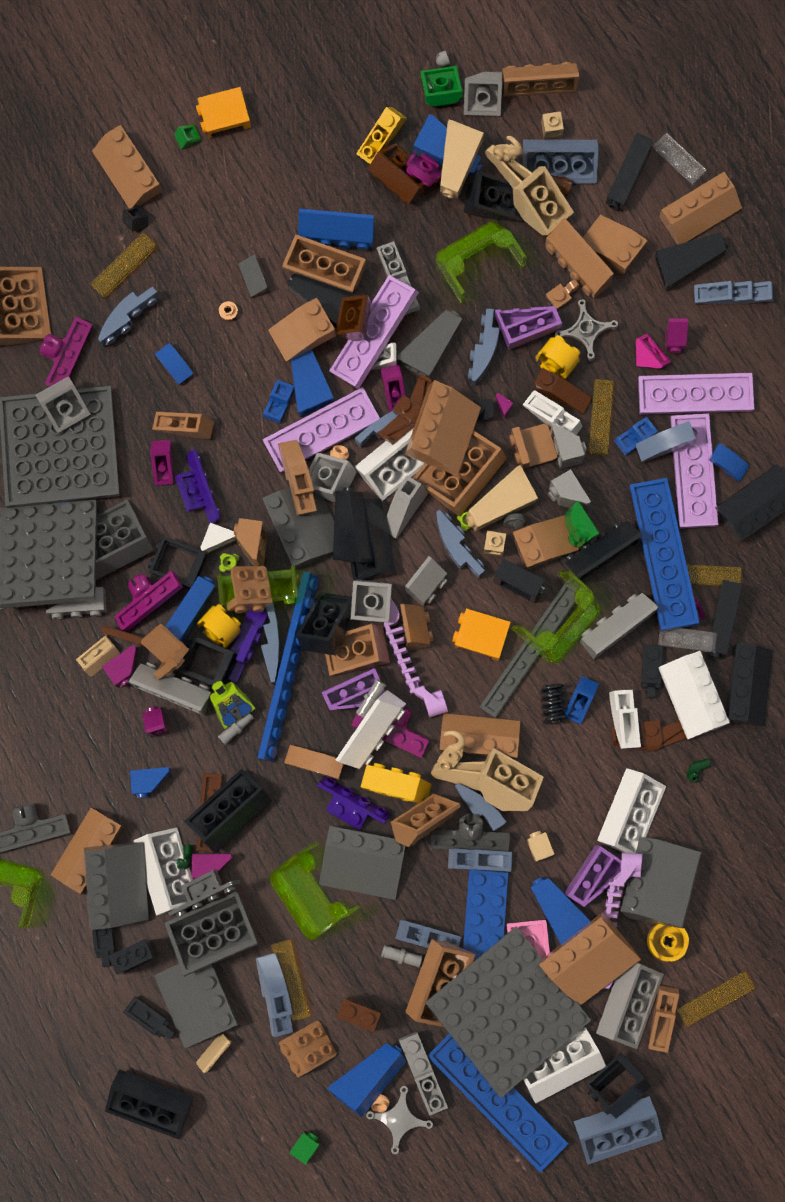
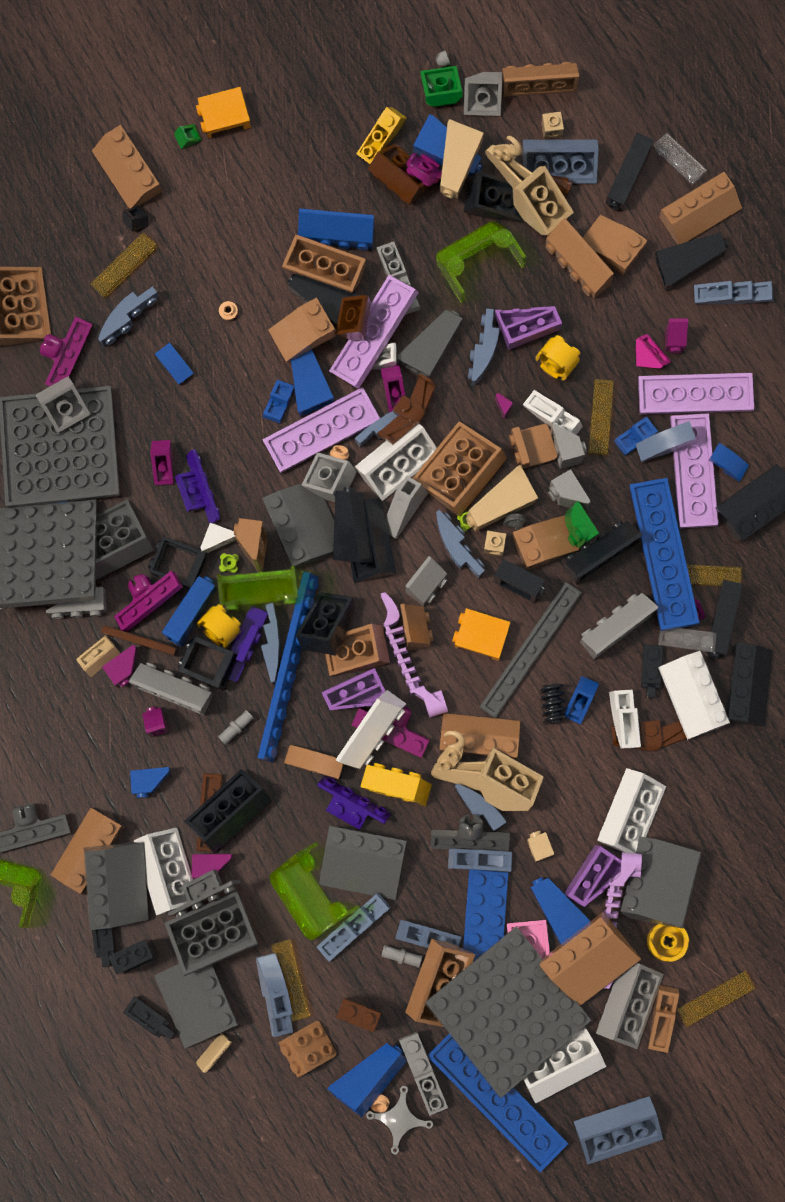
(148, 1104): black slope -> none
(166, 649): medium nougat bracket -> none
(183, 424): medium nougat slope -> none
(187, 857): dark green arm -> none
(230, 703): torso -> none
(250, 589): medium nougat bracket -> none
(253, 276): dark grey slope -> none
(298, 476): medium nougat slope -> none
(305, 1147): green brick -> none
(353, 927): none -> sand blue slope
(371, 600): light grey slope -> none
(371, 697): light grey pin -> none
(423, 819): medium nougat slope -> none
(443, 428): medium nougat slope -> none
(486, 410): black slope -> none
(555, 646): clear neon green windscreen -> none
(561, 295): medium nougat plate -> none
(561, 391): reddish brown slope -> none
(587, 329): light grey piece -> none
(608, 1074): black window -> none
(695, 768): dark green arm -> none

